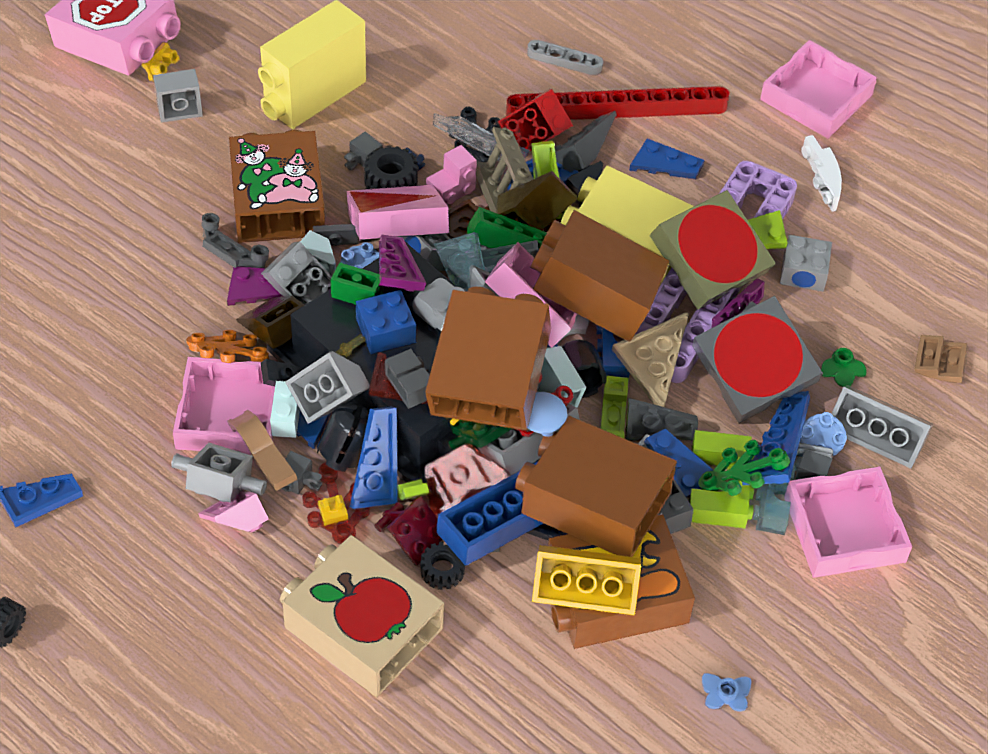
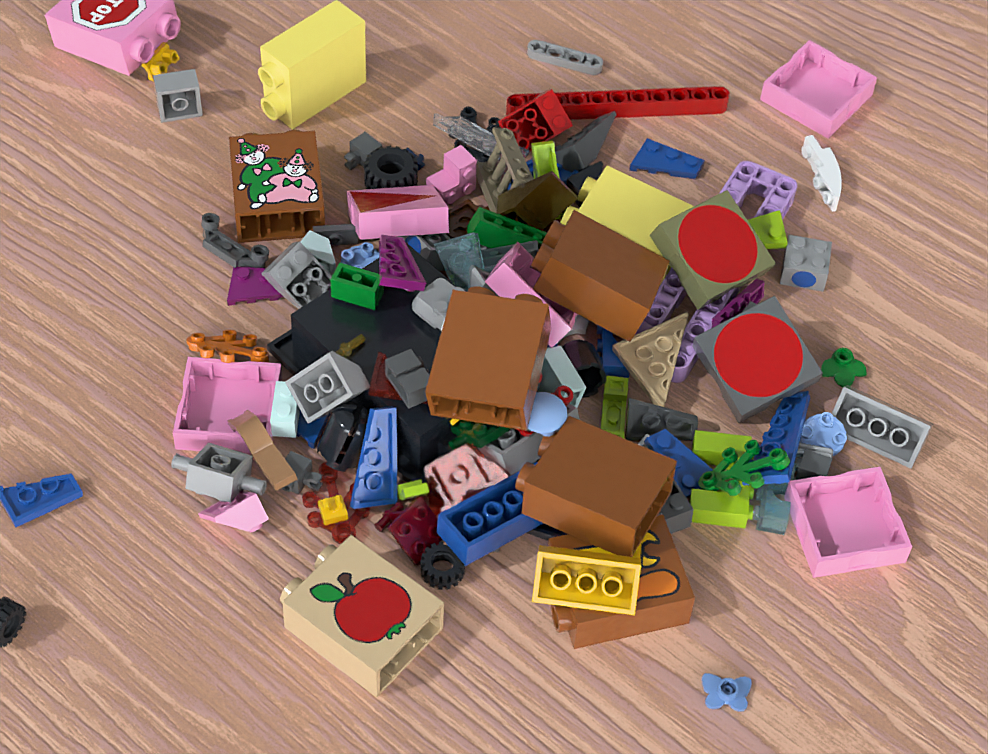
(272, 320): dark brown slope -> none
(277, 371): black plate -> none
(385, 321): blue brick -> none
(941, 359): medium nougat slope -> none

